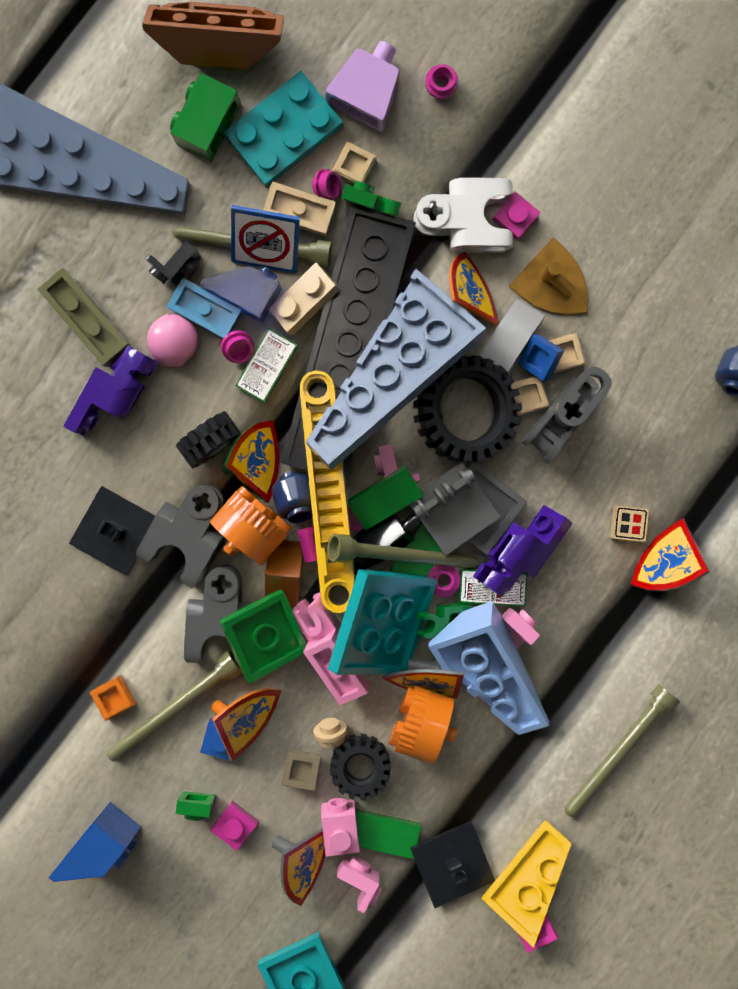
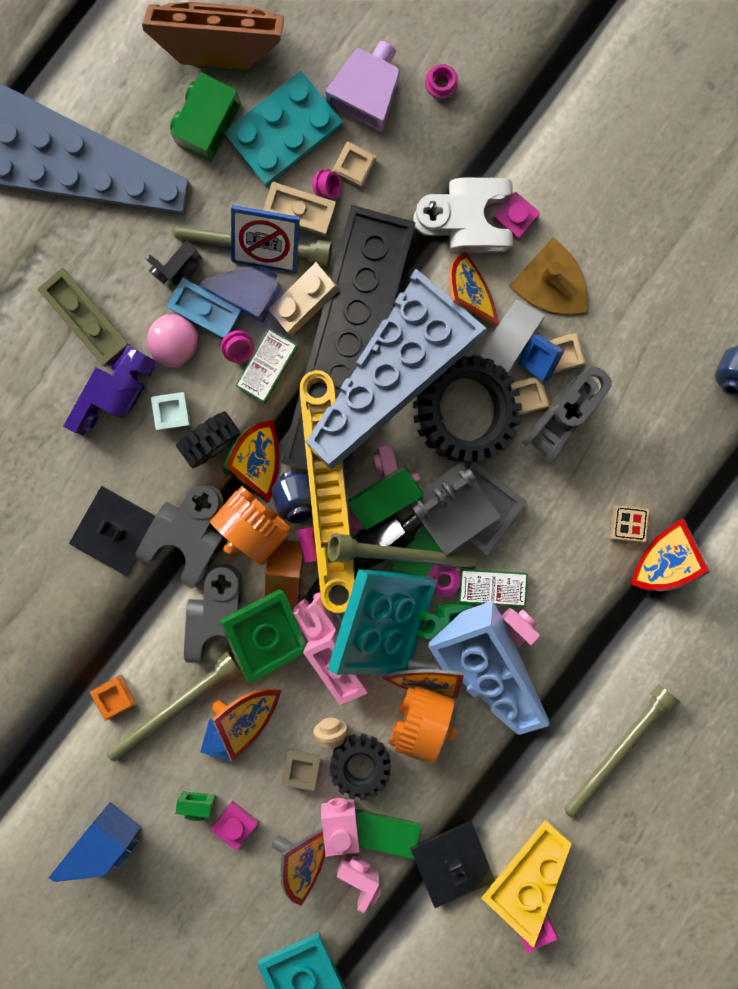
(171, 411): none -> light aqua plate
(363, 194): green plate -> none
(523, 550): dark purple plate -> none

